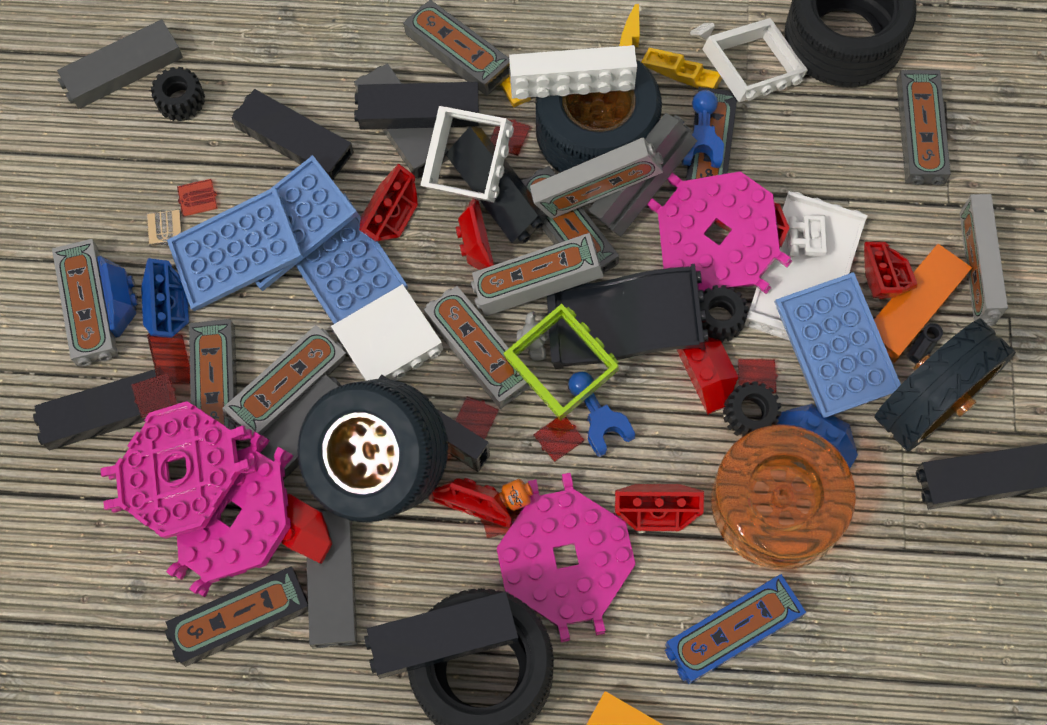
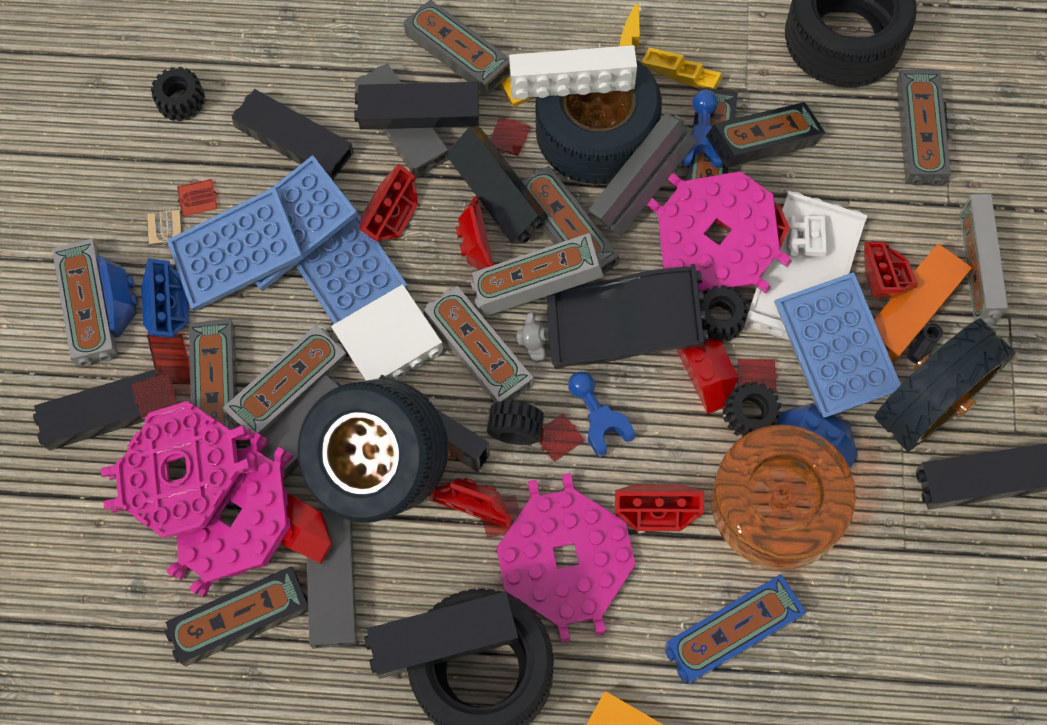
(119, 64): dark grey brick -> none
(438, 146): white window -> none
(477, 416): clear red piece -> none
(515, 422): none -> black tyre
(516, 494): orange head -> none
(582, 331): lime window -> none
(597, 178): light grey brick -> none
(703, 31): white slope -> none
(765, 134): none -> brick
(775, 40): white window -> none

